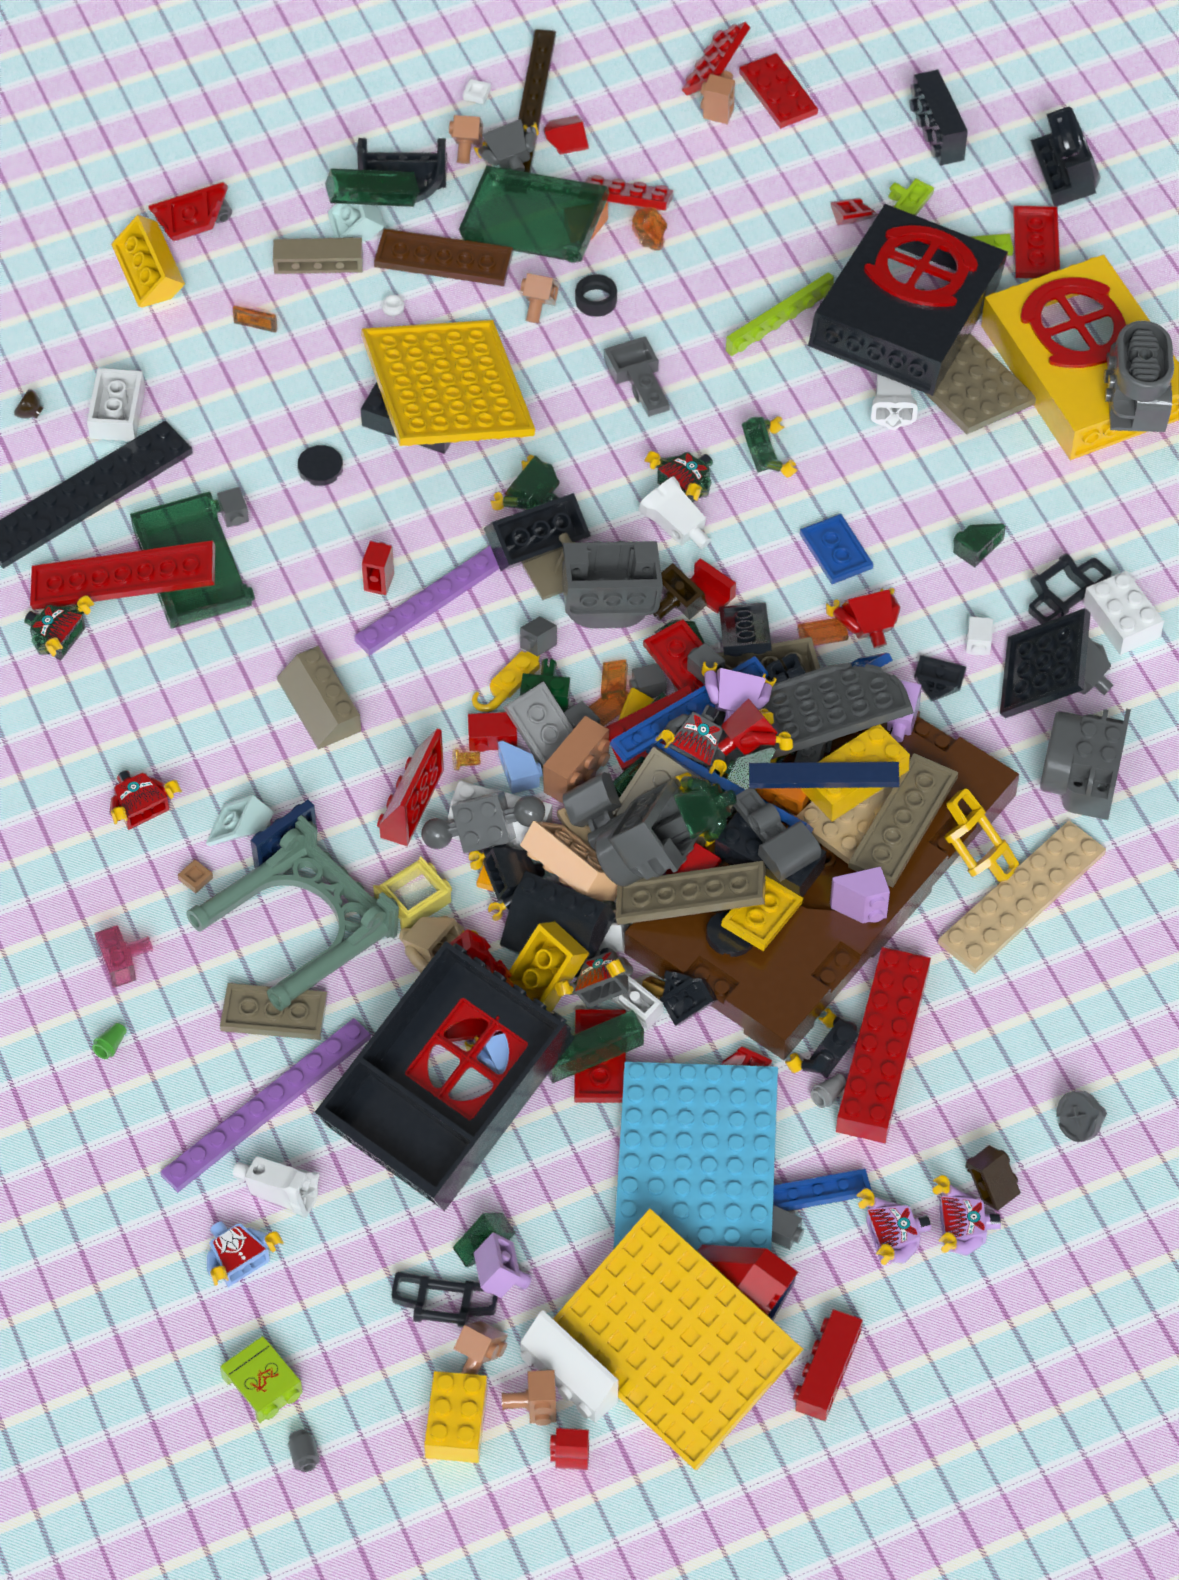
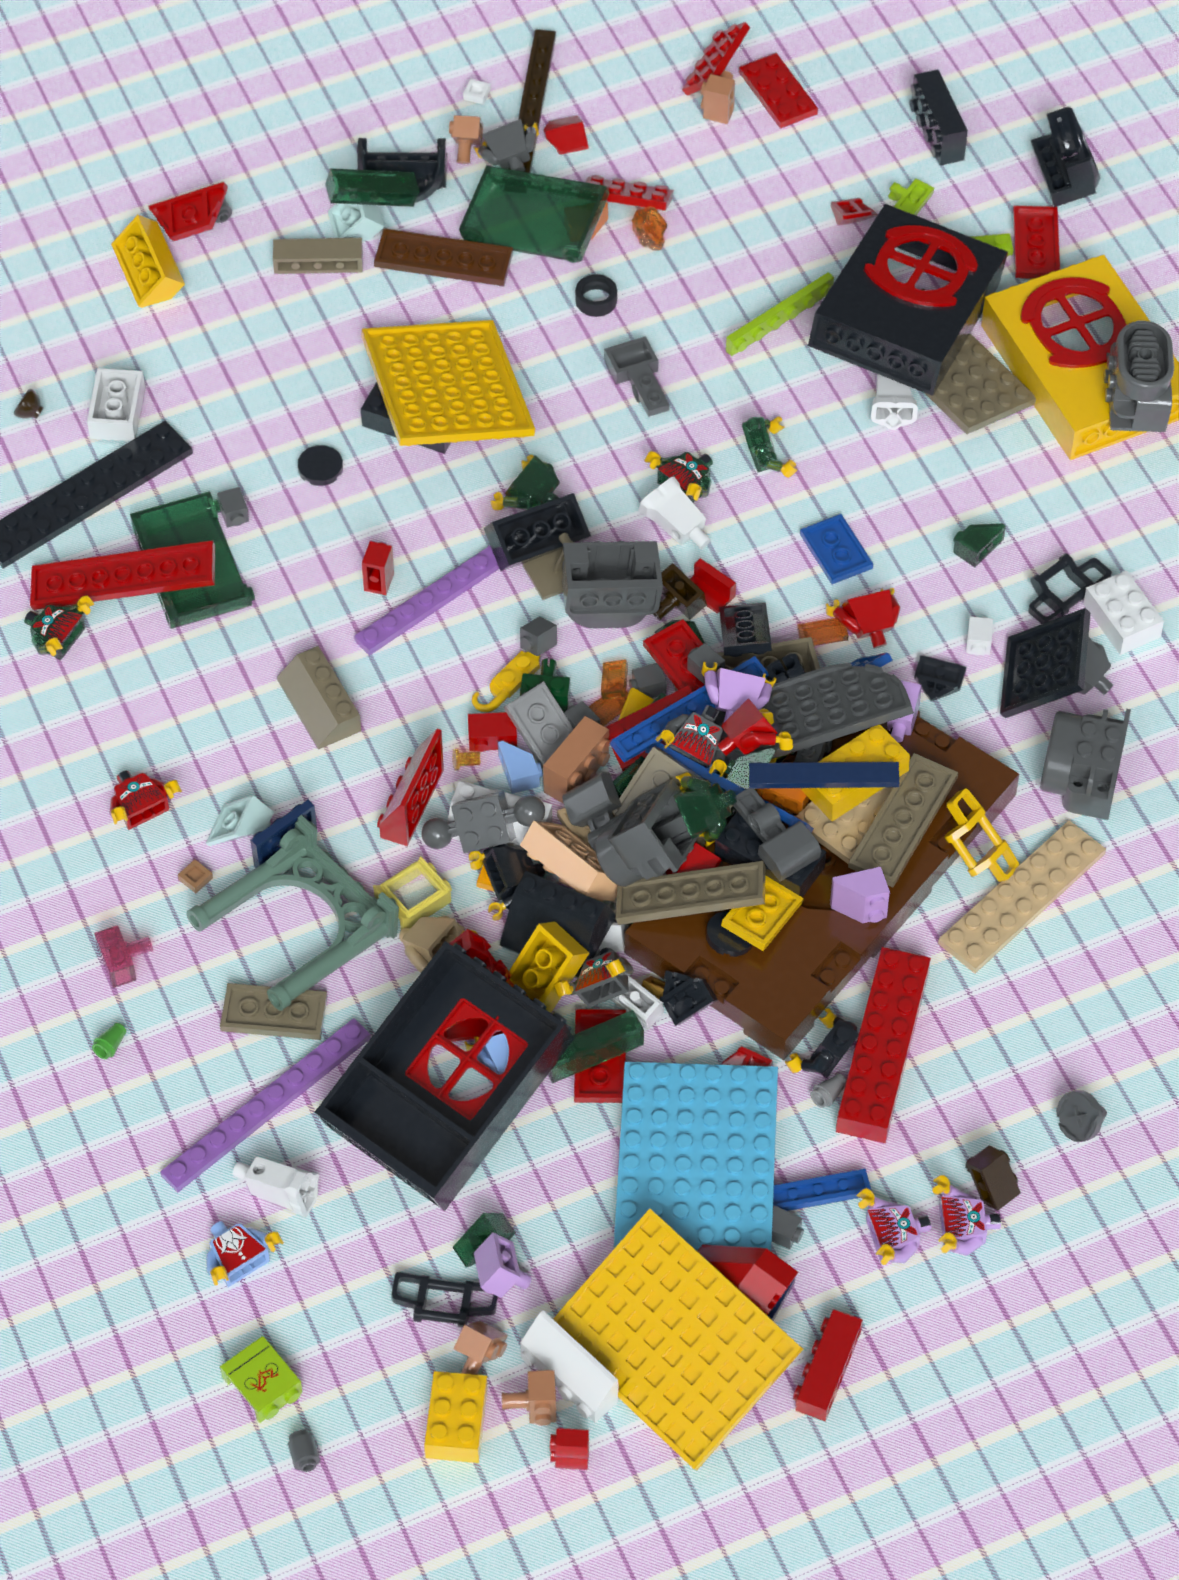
(255, 317): clear orange slope -> none
(393, 305): white plate -> none
(538, 291): nougat brick -> none

